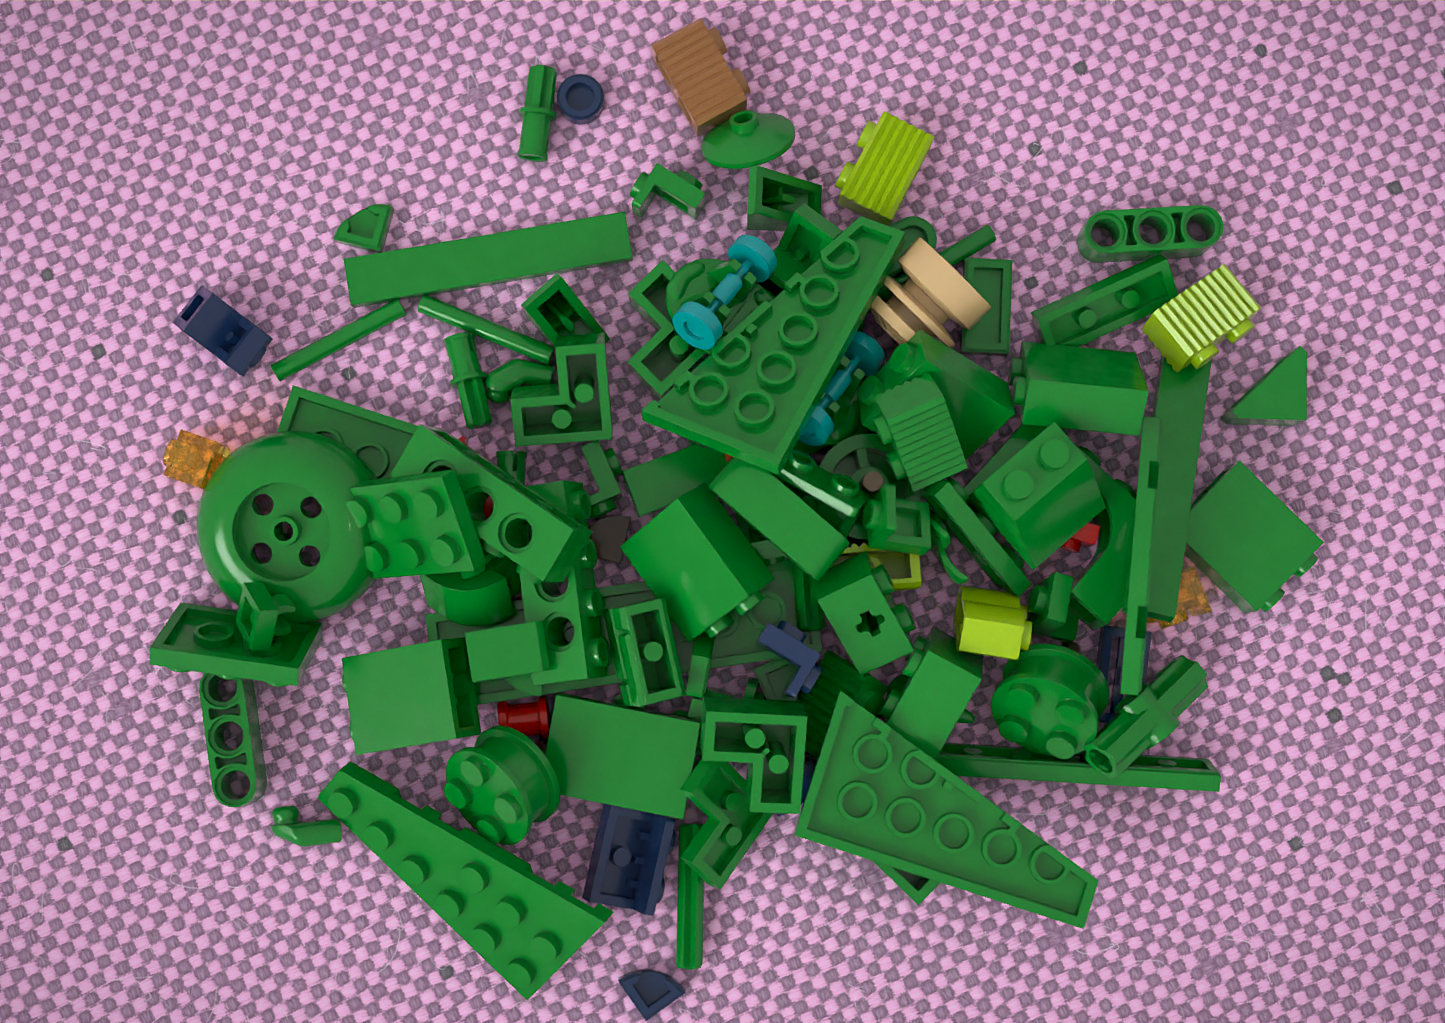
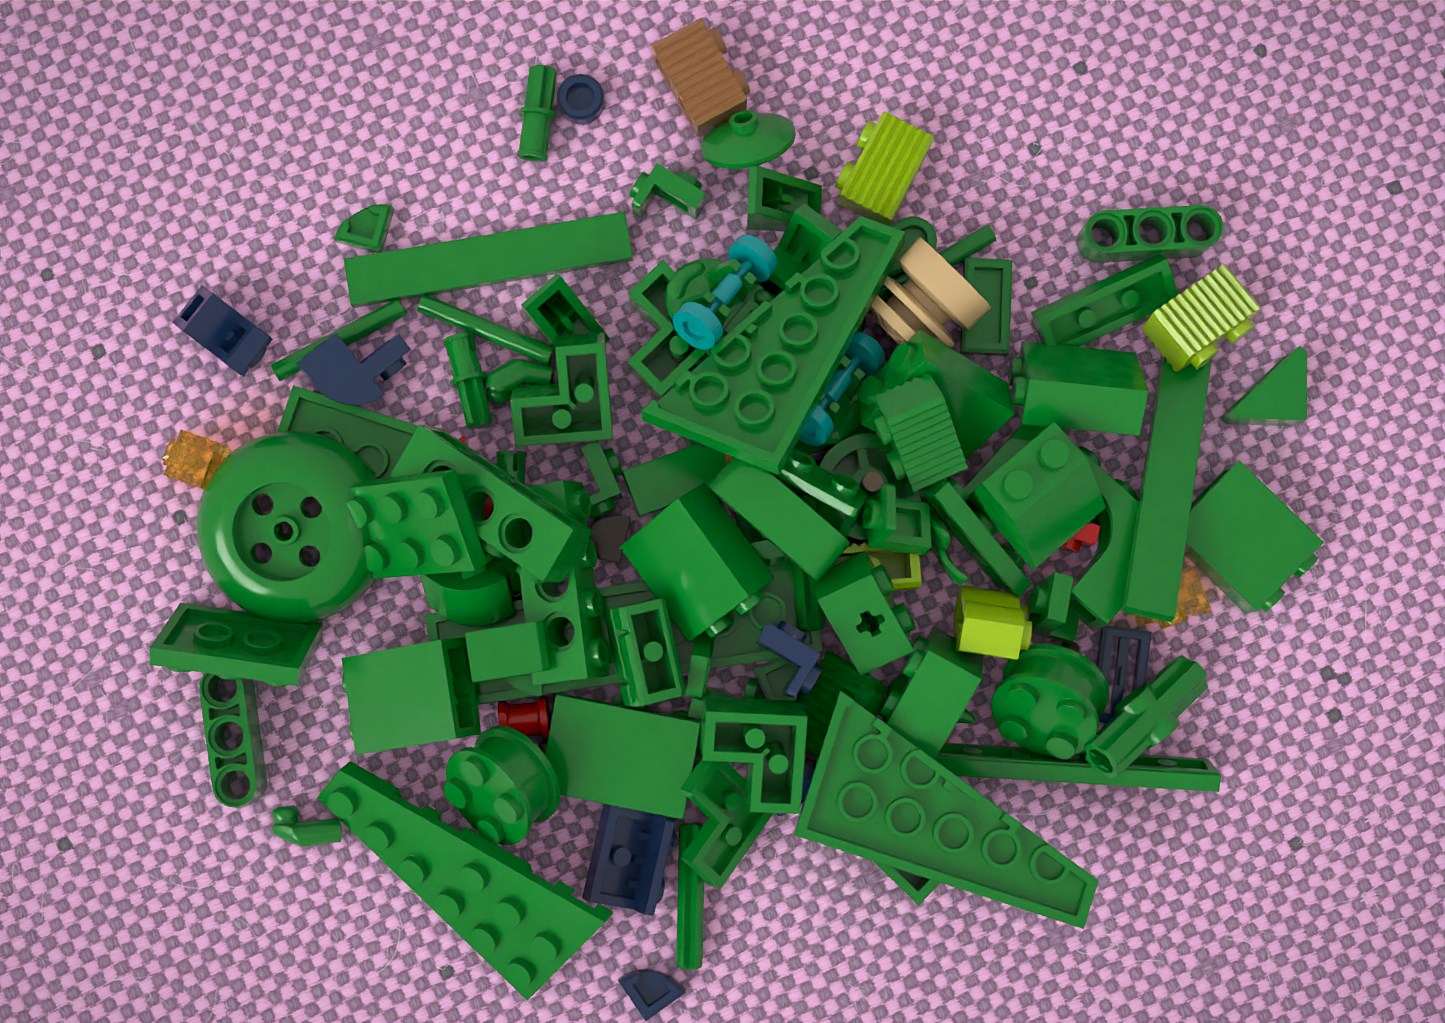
(259, 613): green tile -> none
(344, 379): none -> dark blue brick
(1142, 556): green tile -> none

